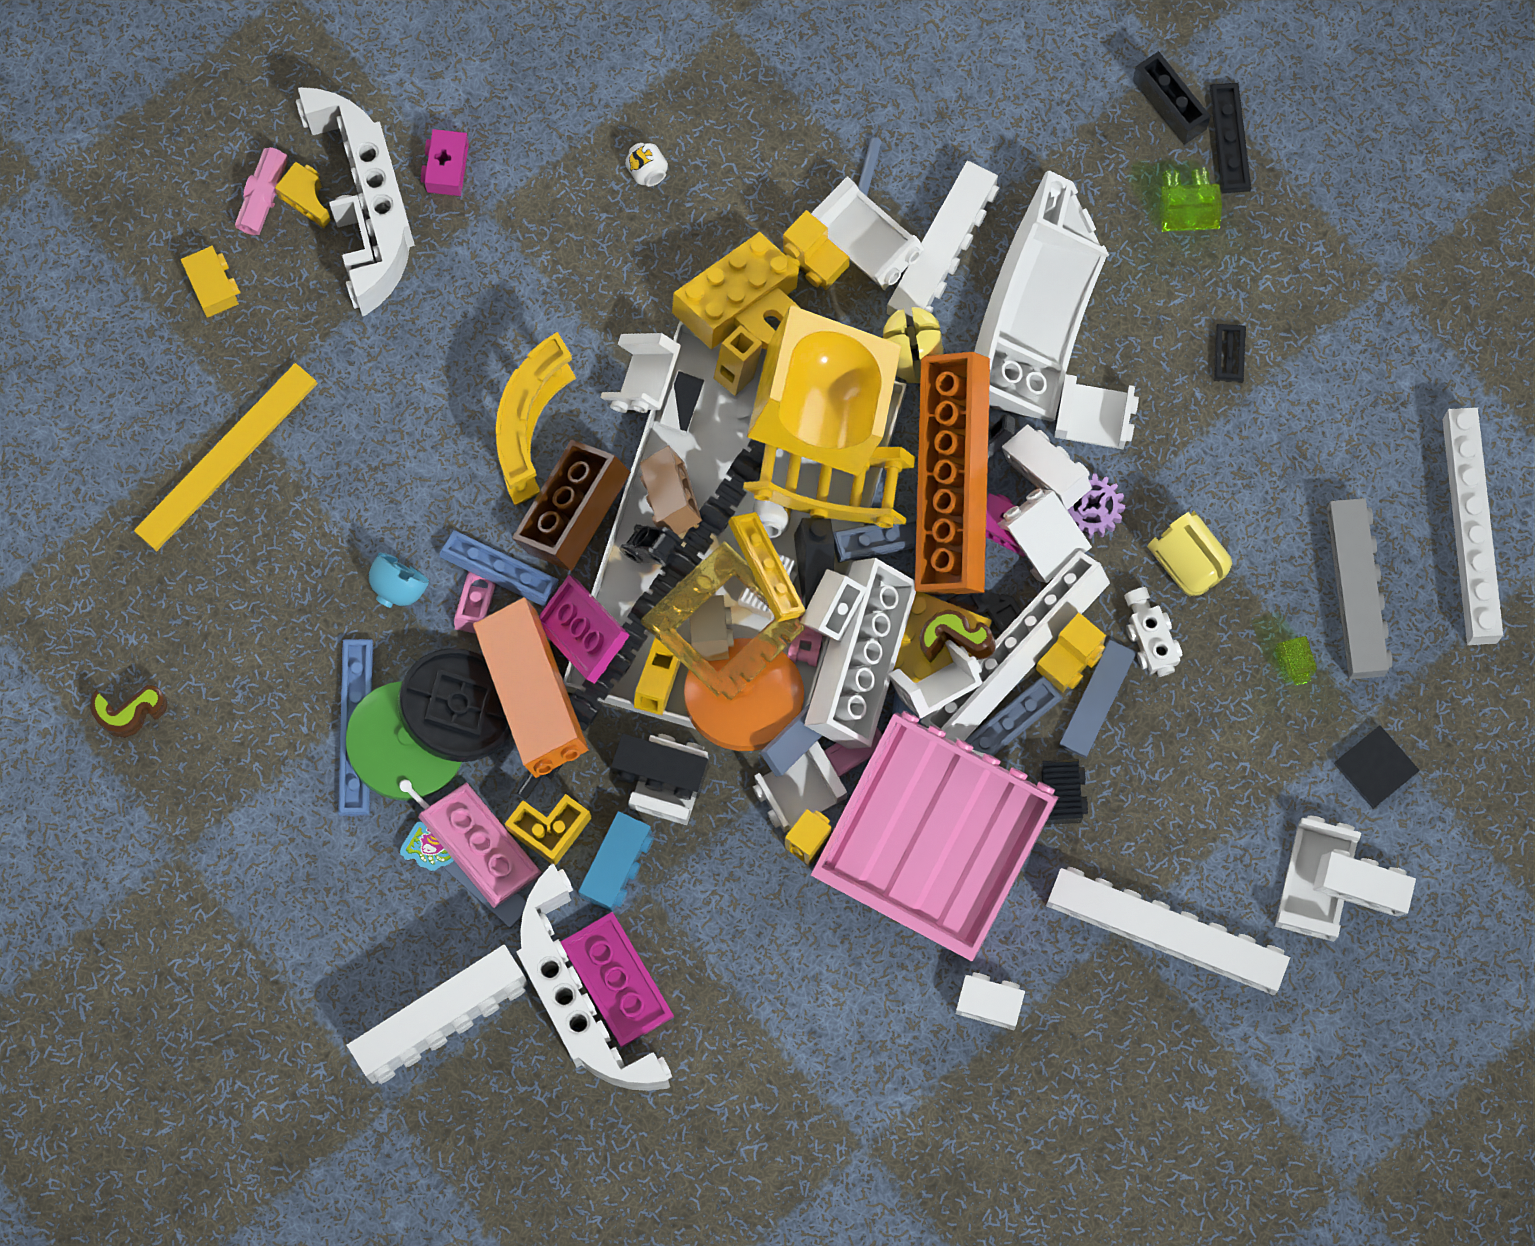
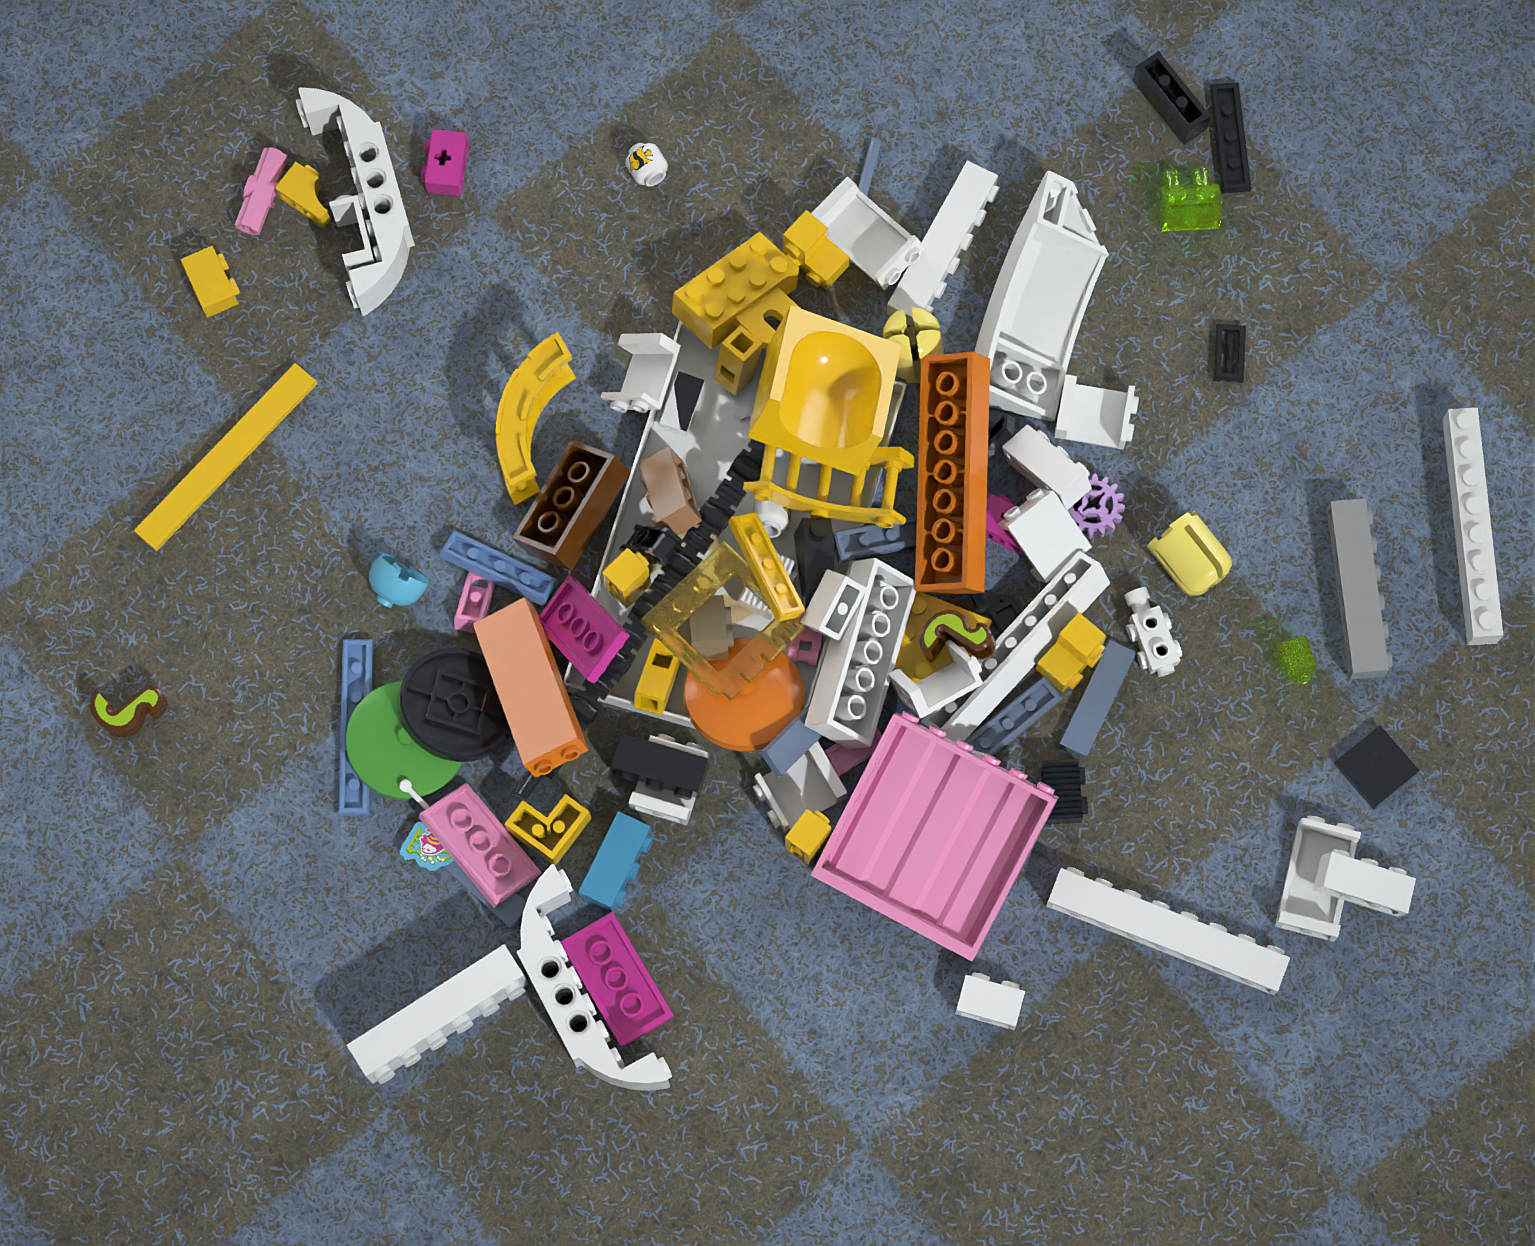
(627, 577): none -> yellow brick

